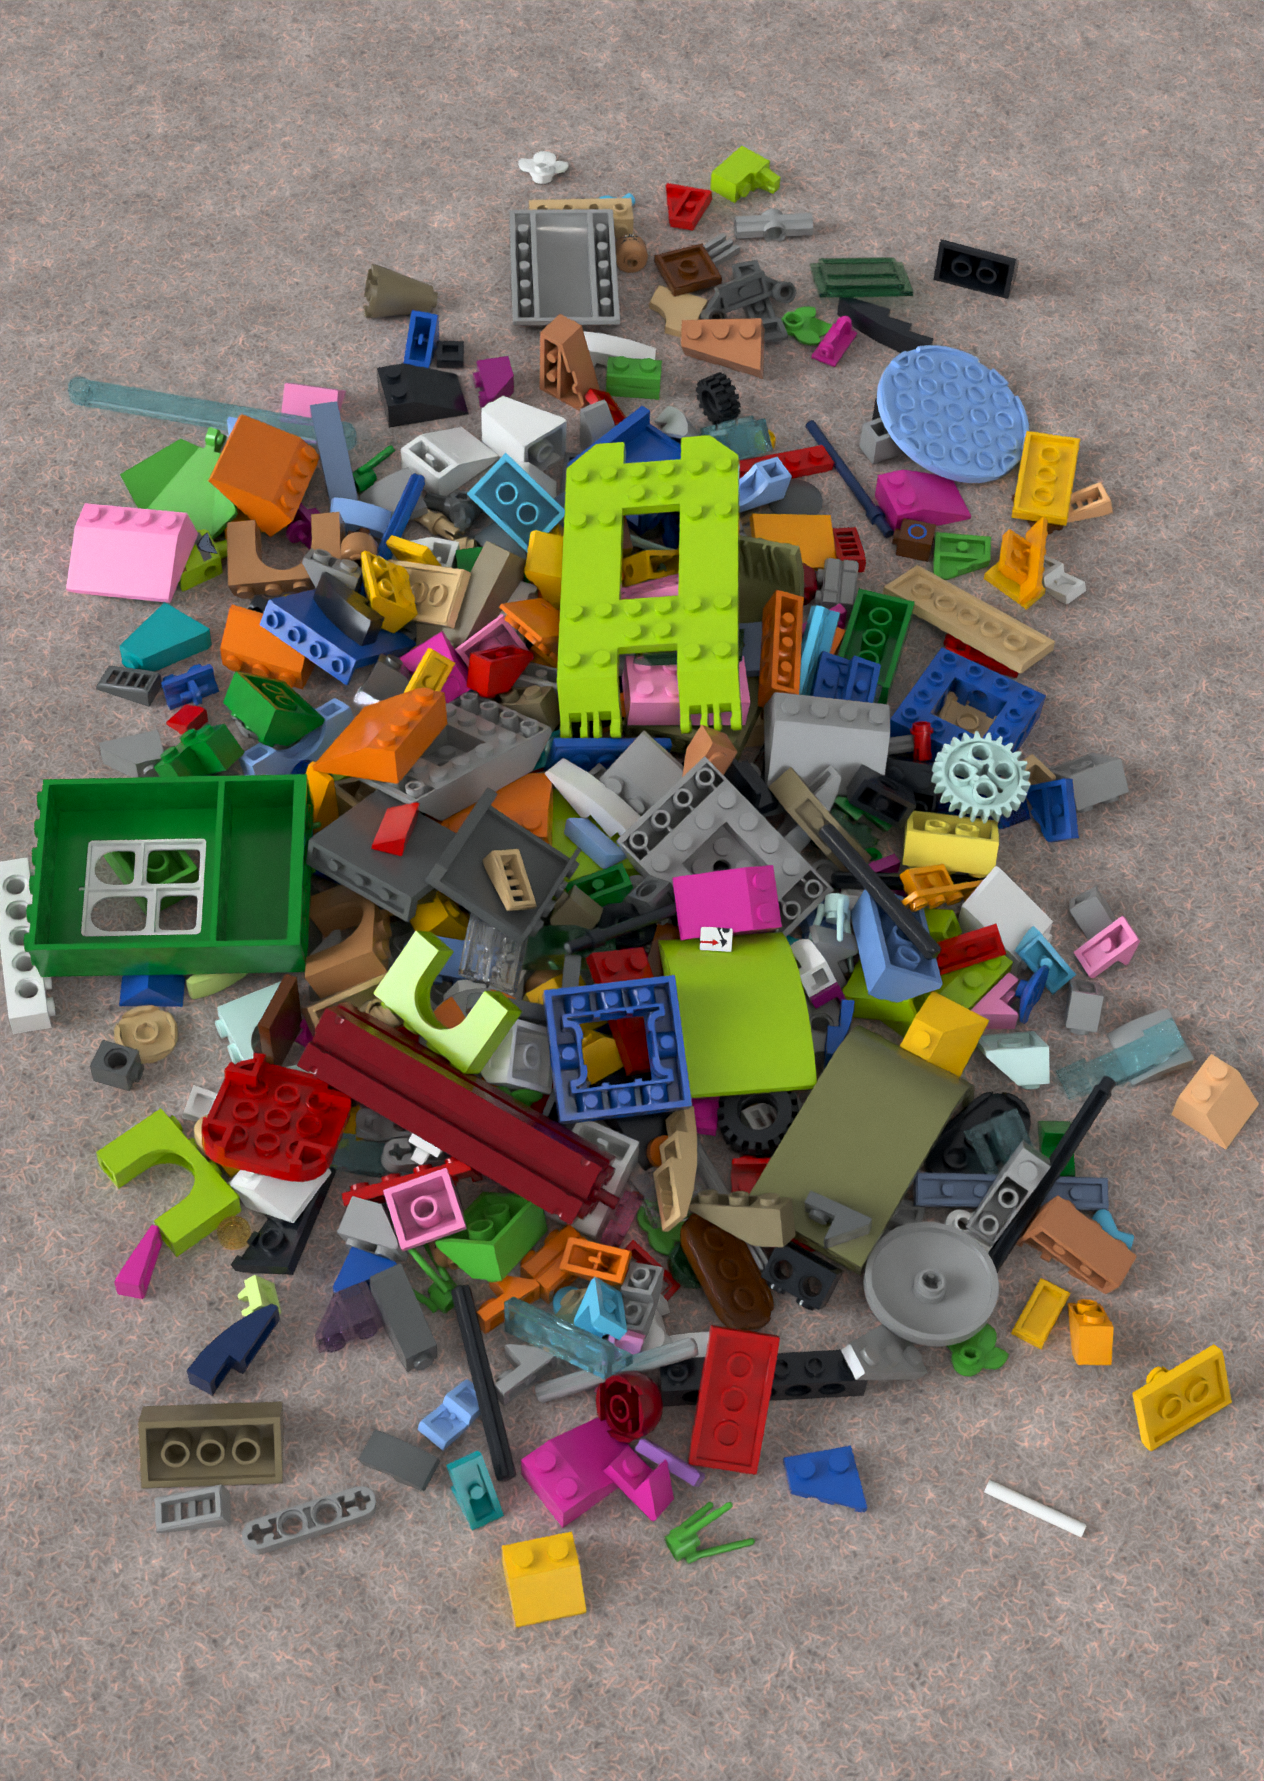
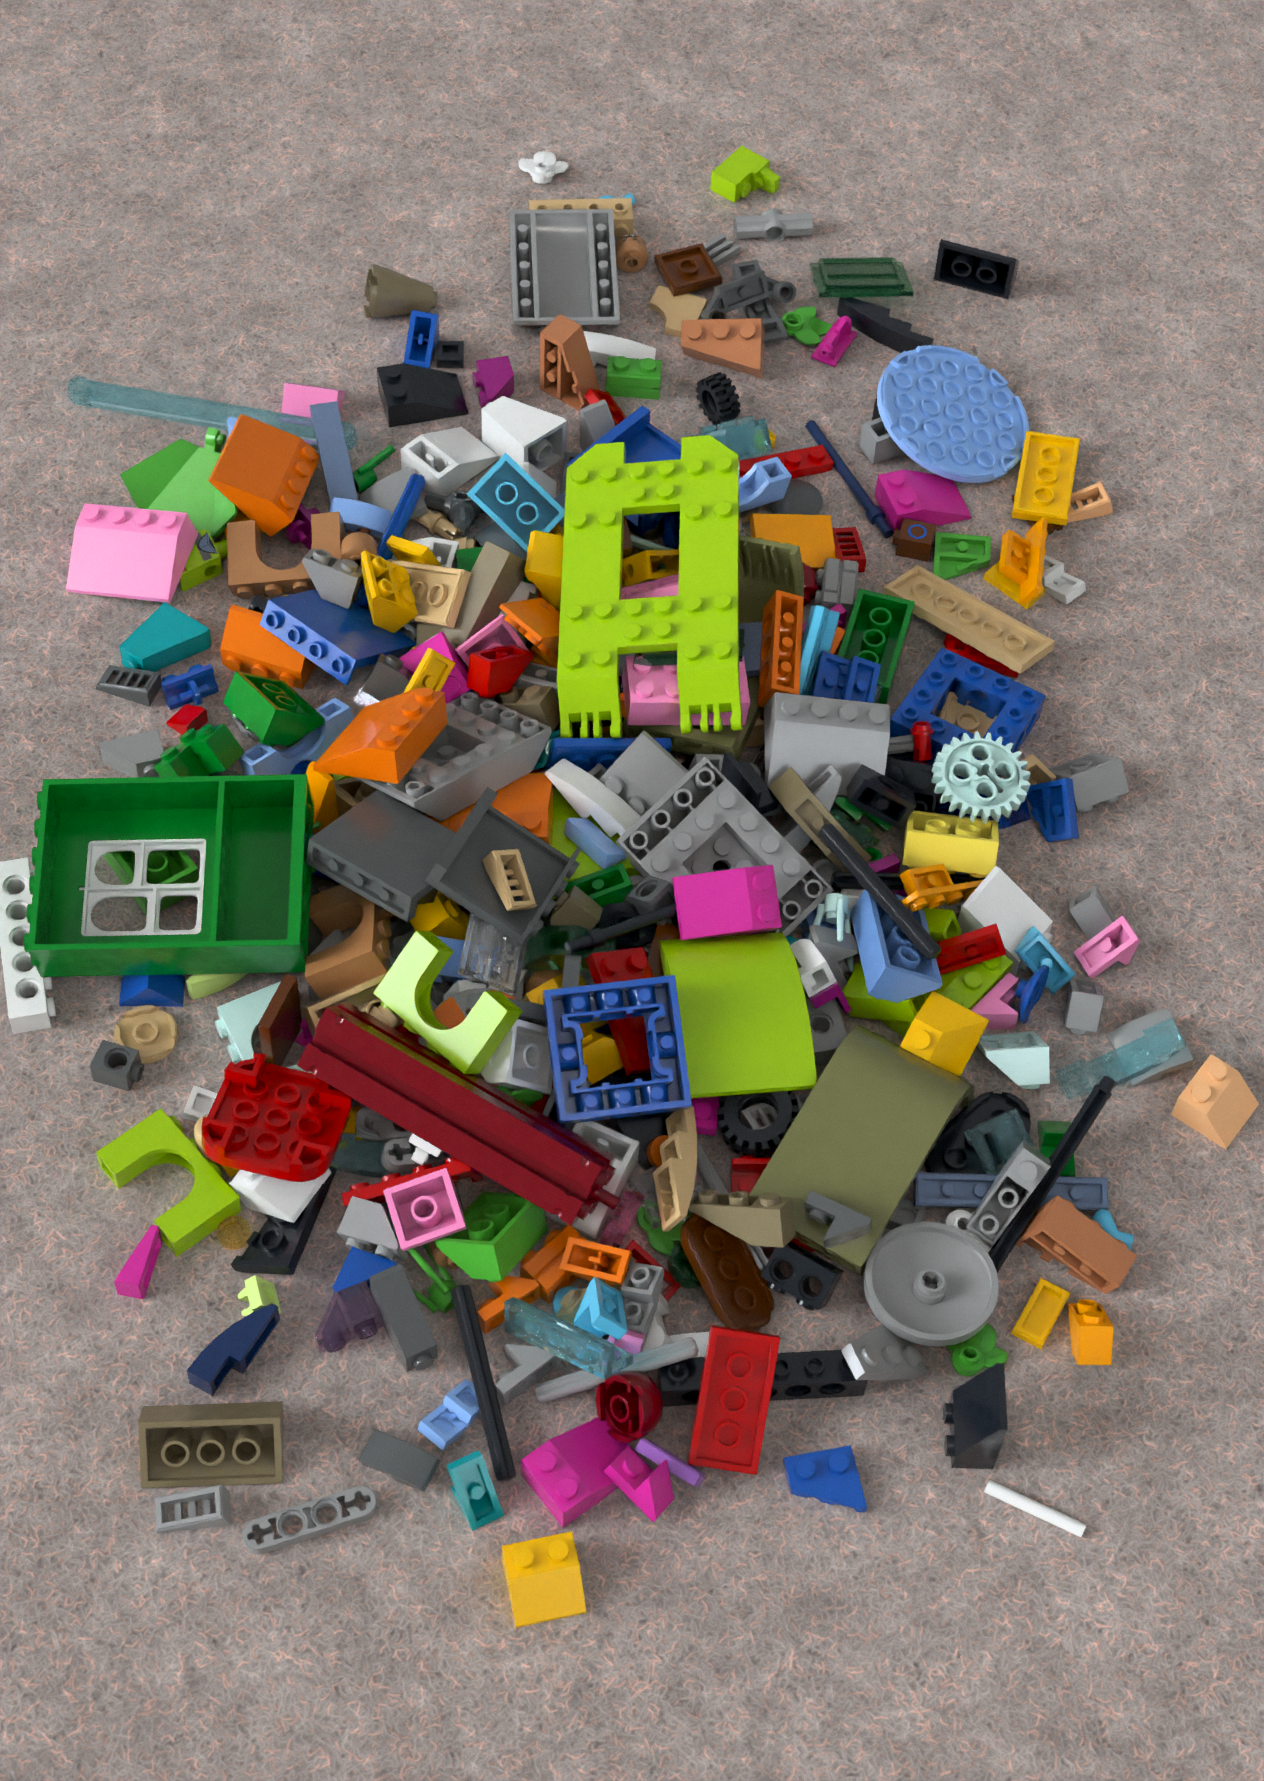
(348, 610): black slope -> none
(396, 829): slope -> none
(675, 424): light grey slope -> none
(684, 1540): bright green plant -> none
(686, 205): red wing -> none
(712, 745): nougat slope -> none
(716, 939): white sticker -> none
(837, 1034): blue slope -> none
(977, 1420): none -> black slope
(1181, 1396): yellow plate -> none

